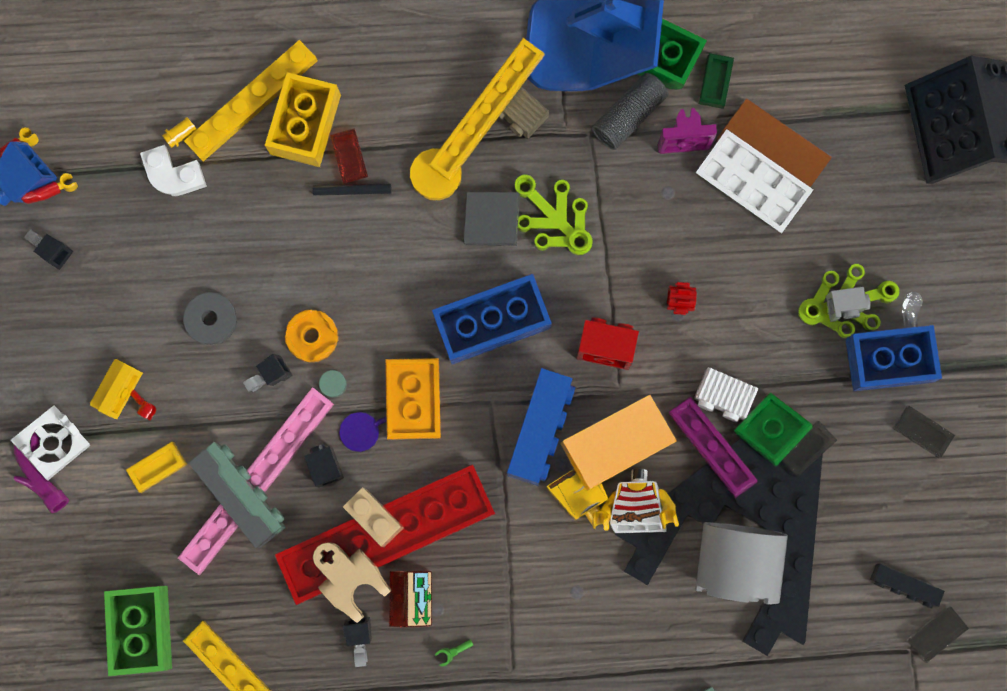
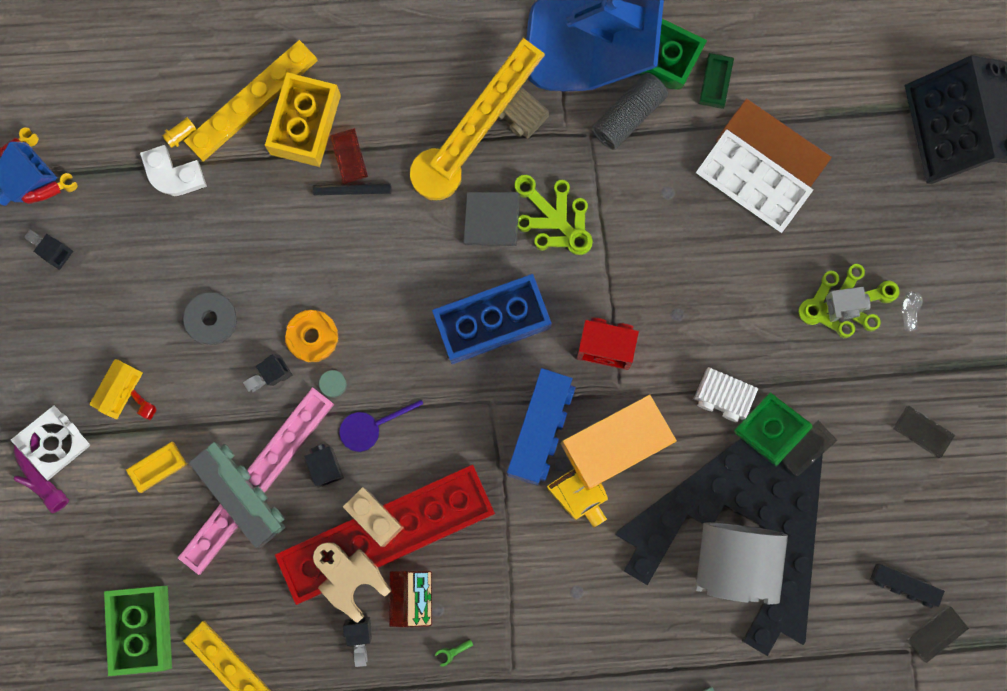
(412, 399): light orange tile -> none
(637, 507): torso -> none
(681, 298): red gear -> none
(687, 134): magenta piece -> none
(713, 447): magenta tile -> none
(893, 358): blue brick -> none

